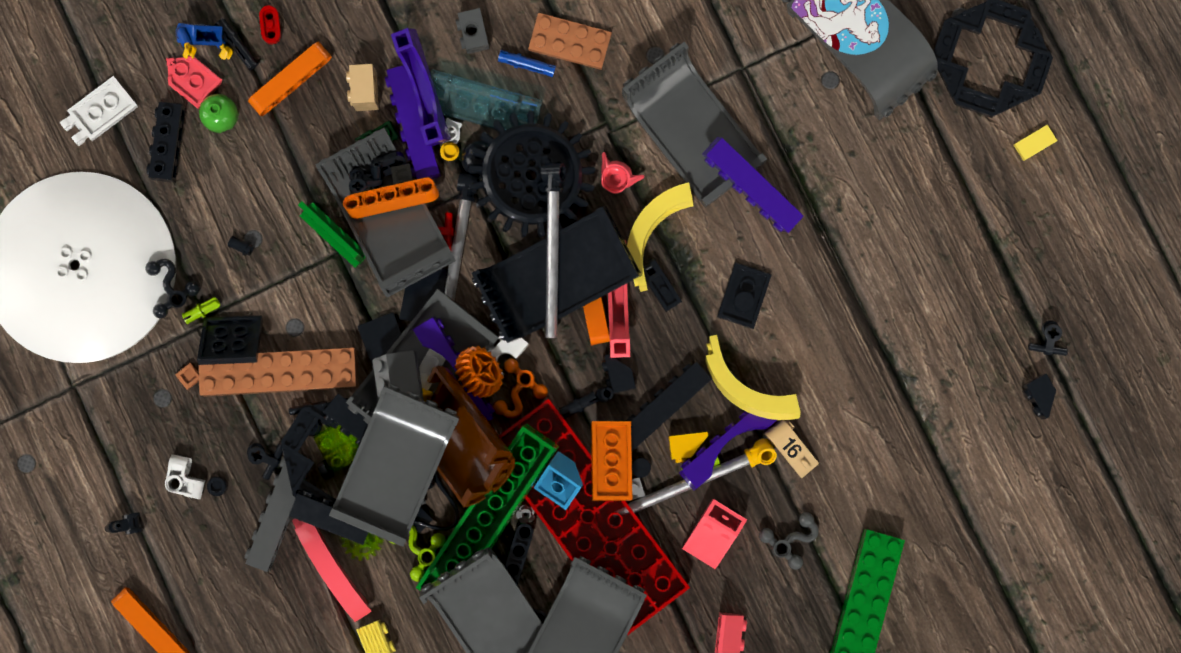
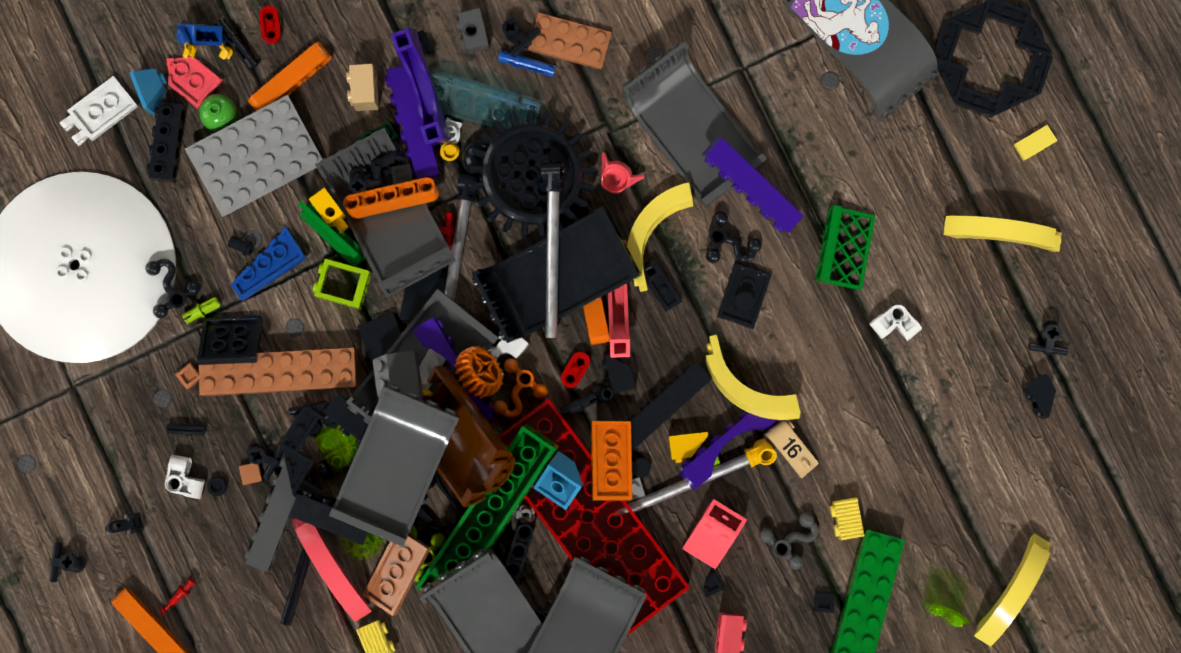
(67, 562): none -> black piece
(149, 87): none -> dark azure slope
(182, 590): none -> red piece
(186, 429): none -> black axle
(250, 473): none -> nougat tile
(254, 156): none -> light grey plate
(275, 261): none -> blue wing
(295, 589): none -> black axle
(325, 205): none -> yellow torso
(360, 290): none -> lime window
(396, 574): none -> nougat plate
(425, 43): none -> black pin
(514, 34): none -> black piece
(574, 369): none -> red plate
(712, 585): none -> black tile
(713, 255): none -> black piece
(824, 602): none -> black tile
(829, 242): none -> green fence
(847, 518): none -> light yellow brick
(886, 323): none -> white piece
(952, 617): none -> clear neon green slope
(1003, 230): none -> light yellow arch
(1016, 593): none -> light yellow arch

